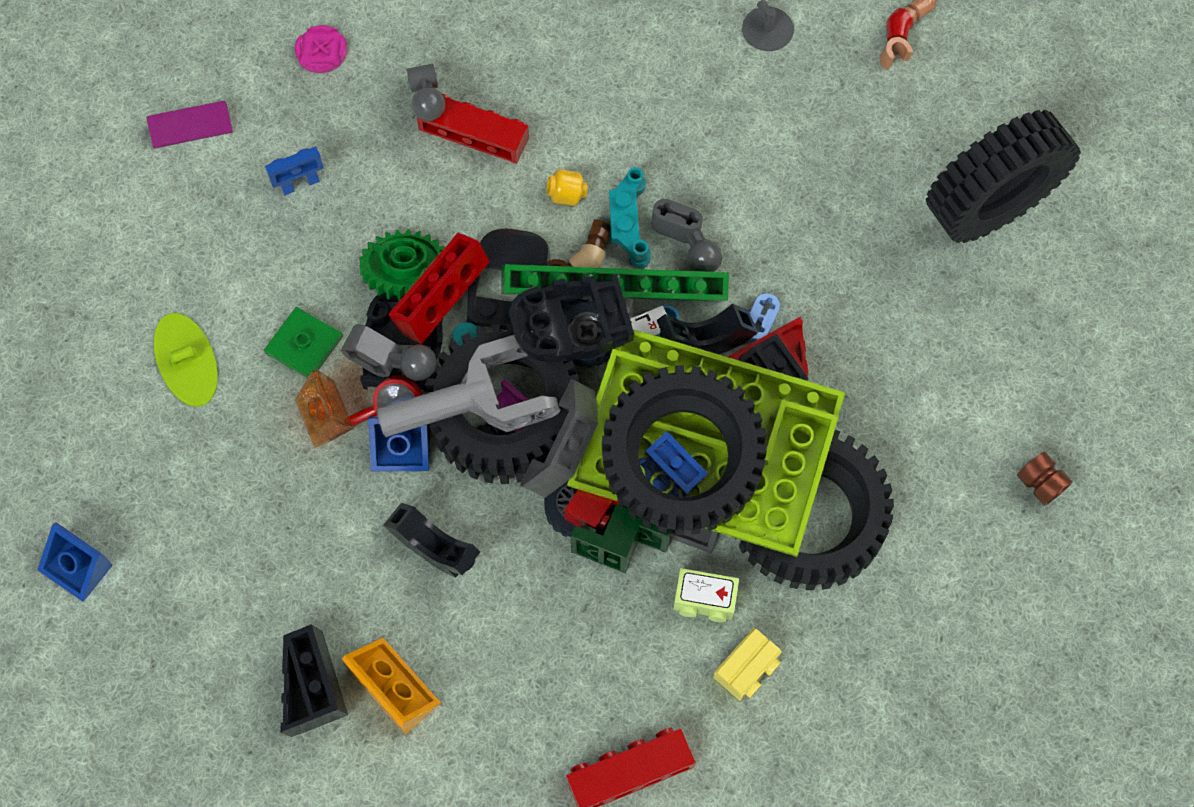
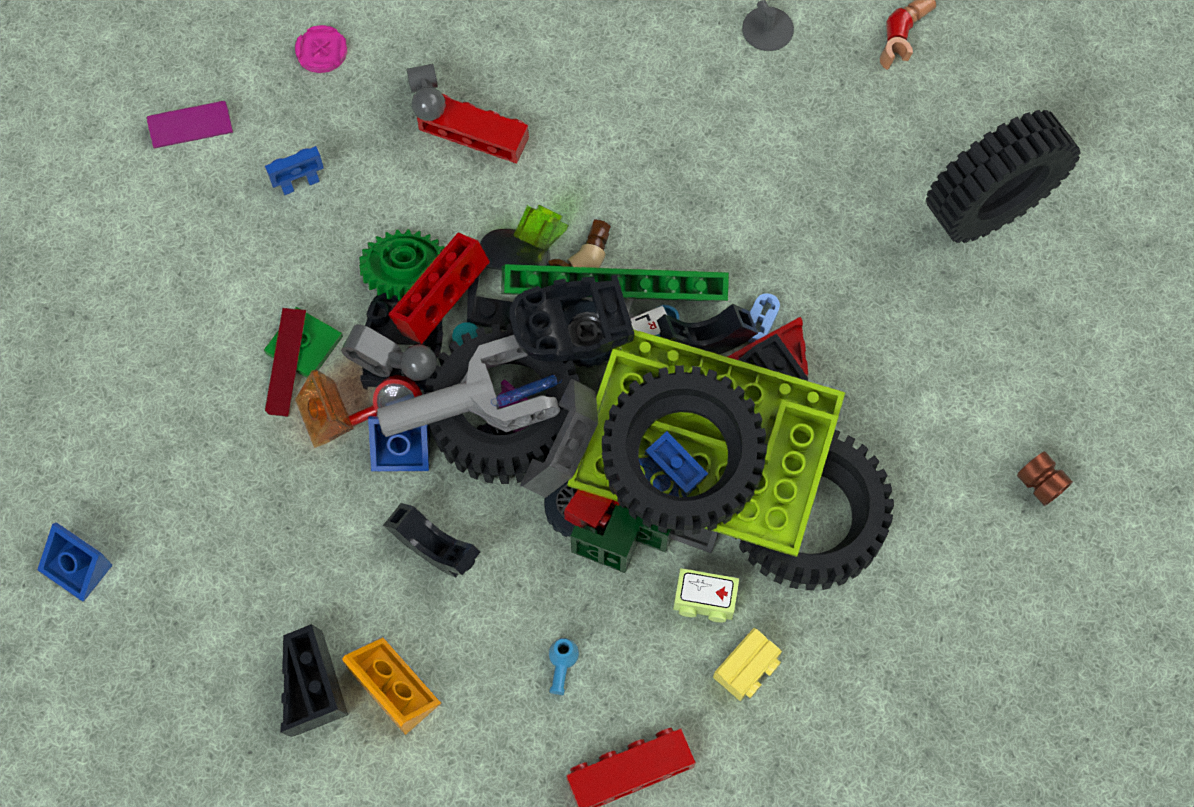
(185, 359): lime shield -> none
(285, 362): none -> dark red sticker
(540, 227): none -> clear neon green slope
(541, 388): none -> blue piece
(561, 663): none -> dark azure bar
(566, 187): yellow head -> none
(625, 218): teal plate -> none
(685, 226): dark grey beam -> none

